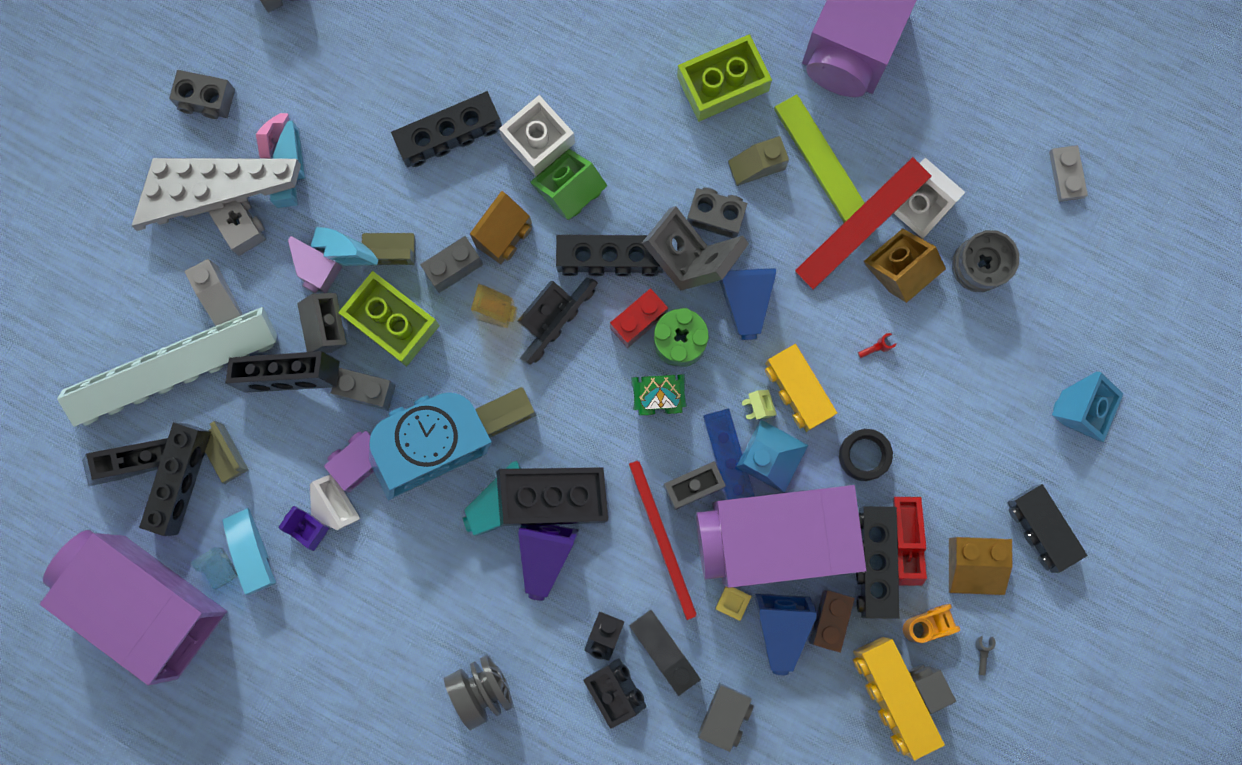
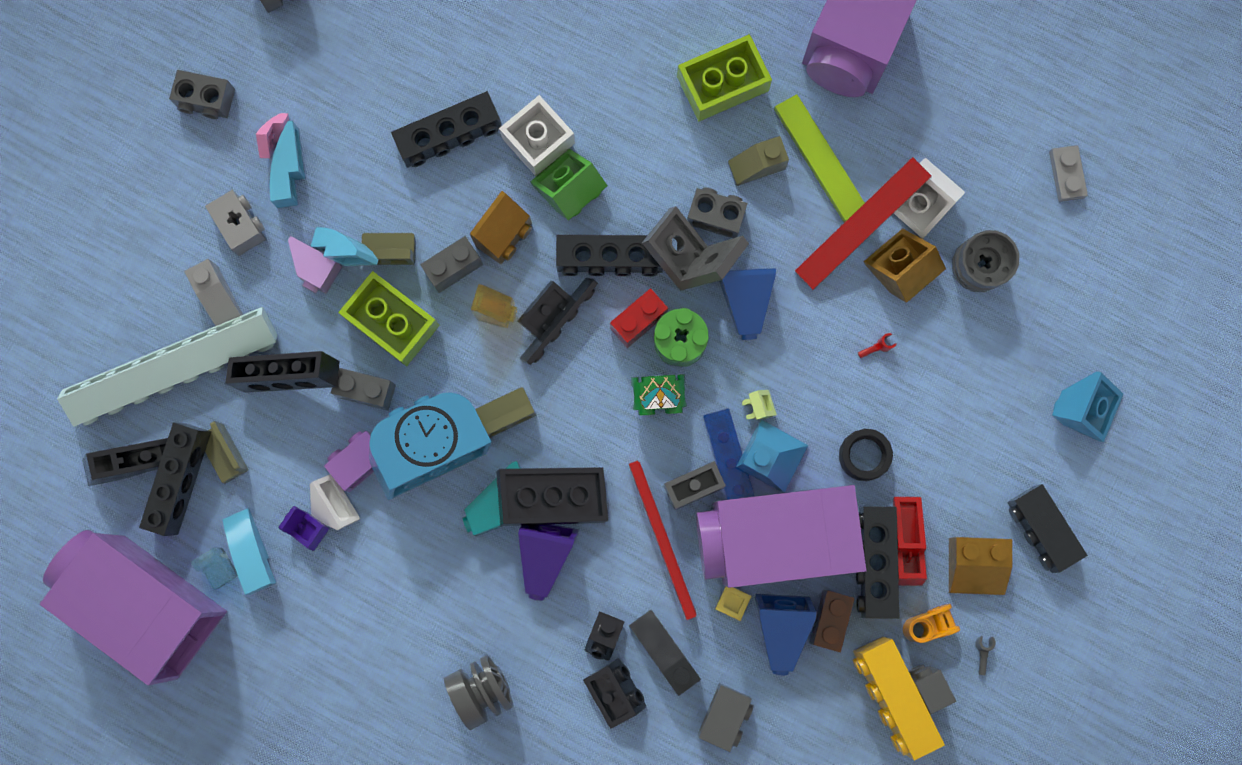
(205, 184): wing -> none
(321, 323): dark grey brick -> none
(800, 388): yellow brick -> none

